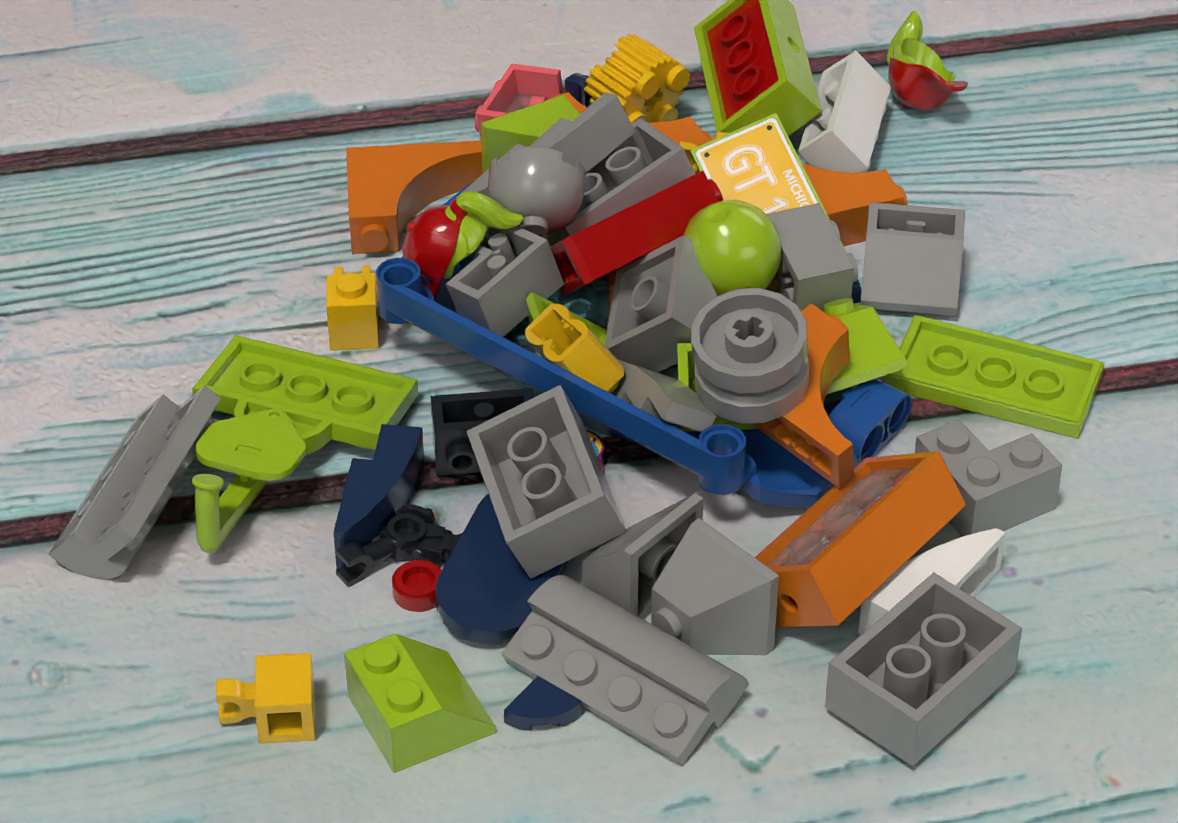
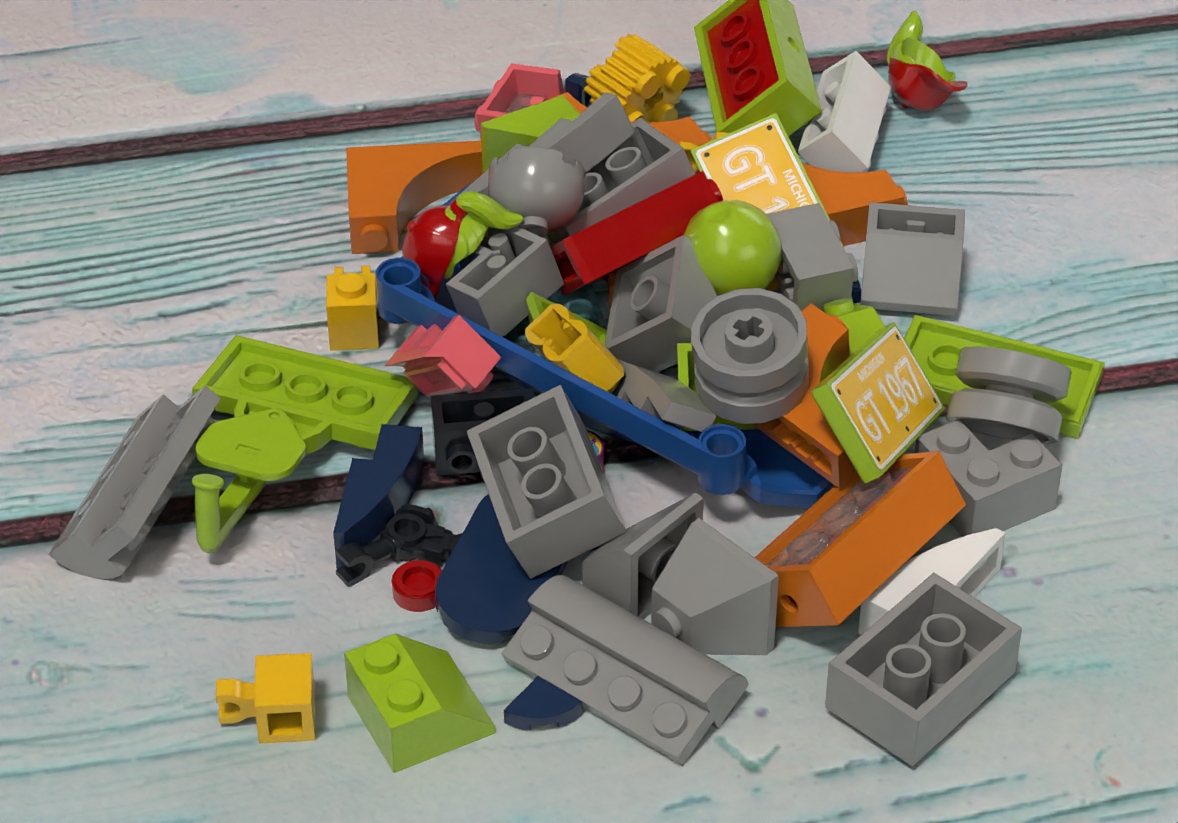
(446, 359): none -> coral window
(878, 402): none -> tile
(1009, 394): none -> light grey wheel

